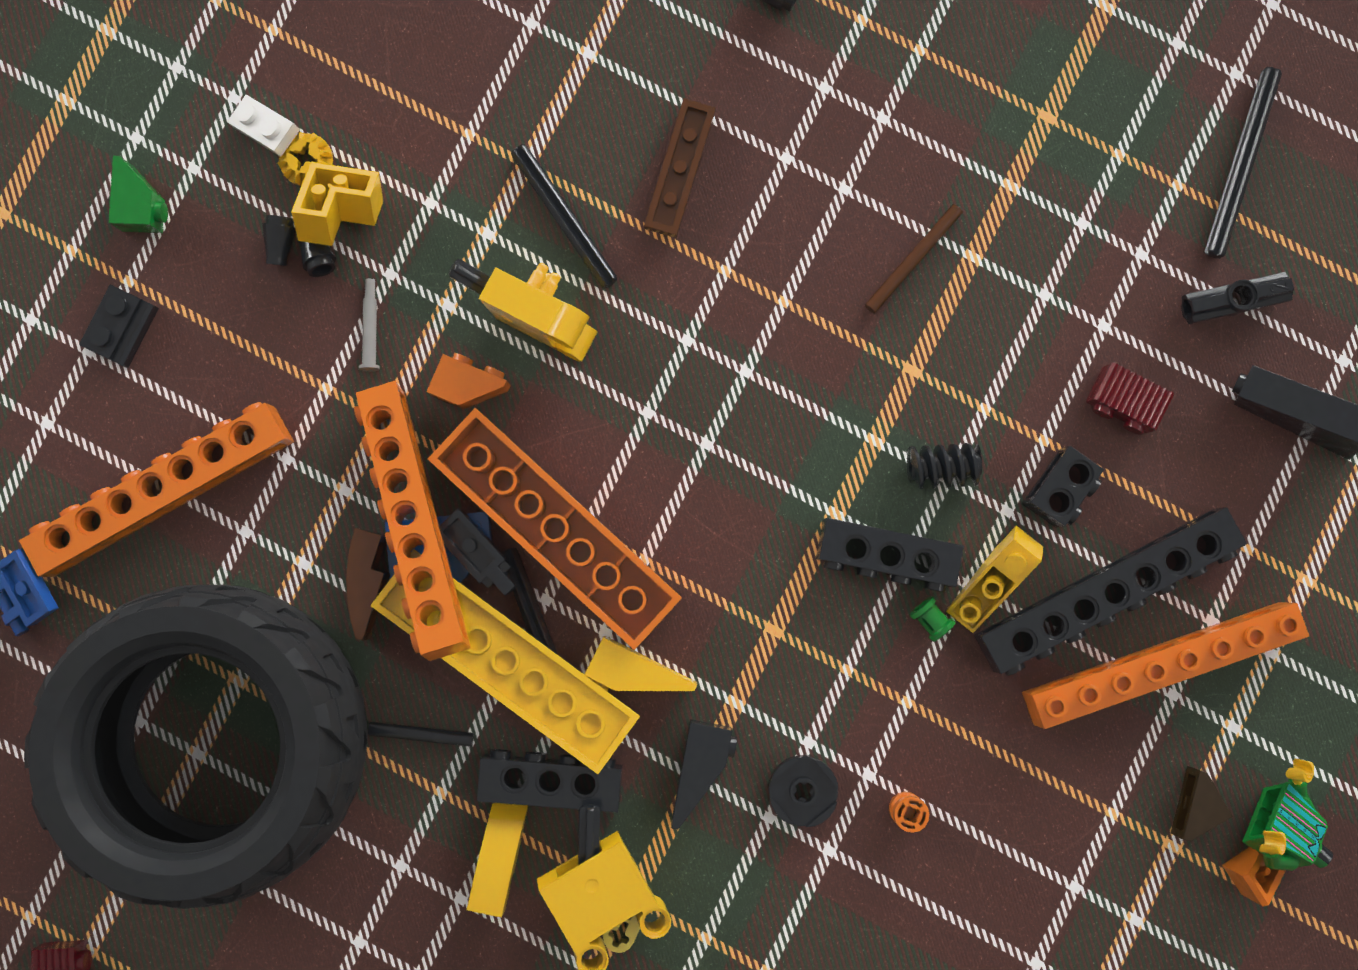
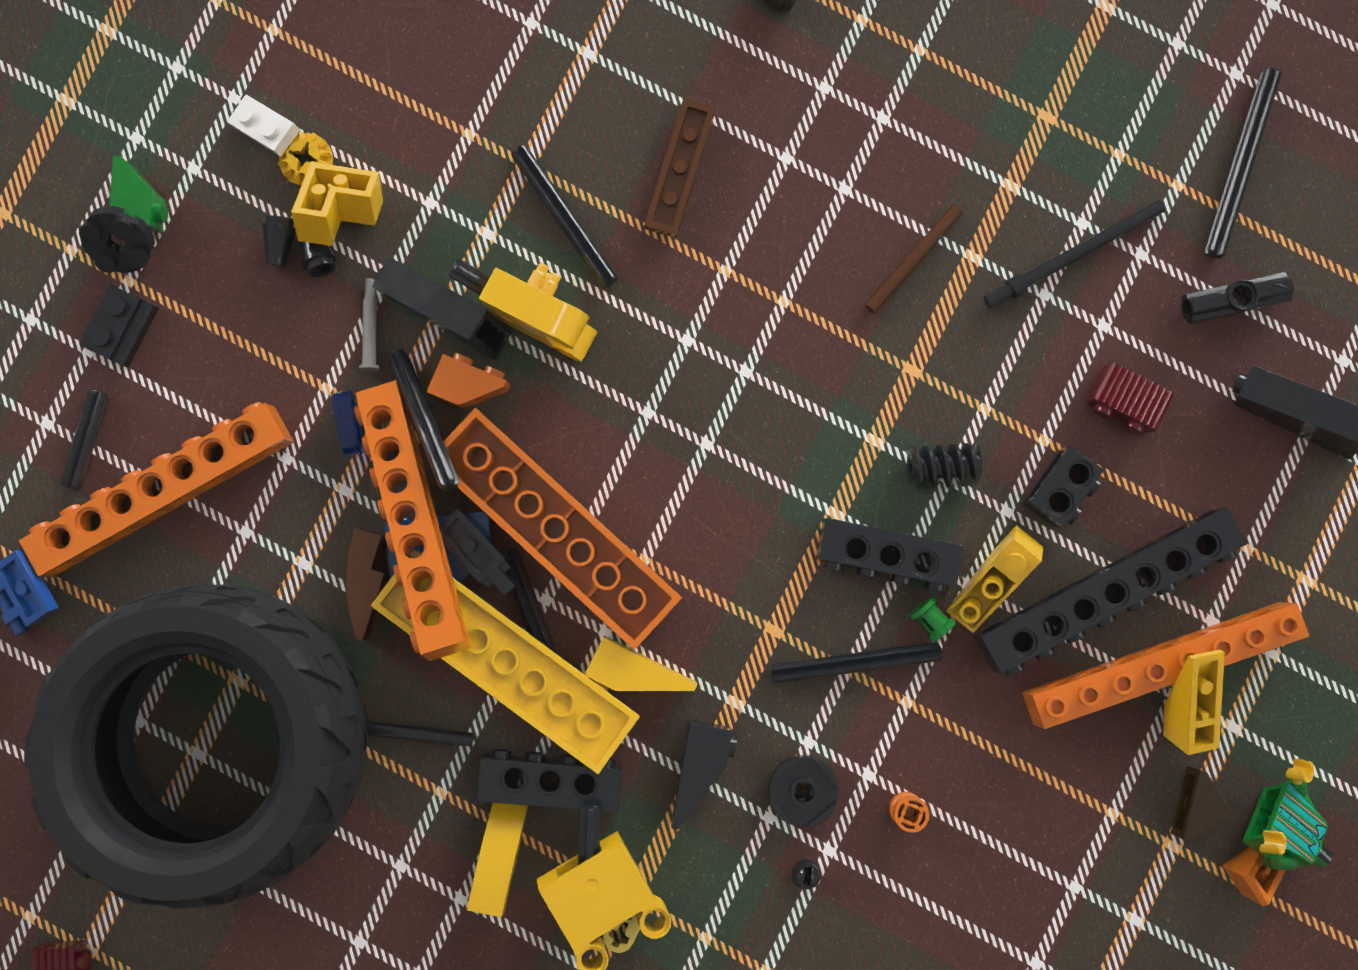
(84, 439): none -> black axle
(109, 256): none -> black plate
(347, 425): none -> clear blue beam
(423, 421): none -> black axle
(442, 308): none -> black slope
(798, 873): none -> black hinge
(856, 662): none -> black axle
(1019, 284): none -> black bar
(1195, 704): none -> yellow slope

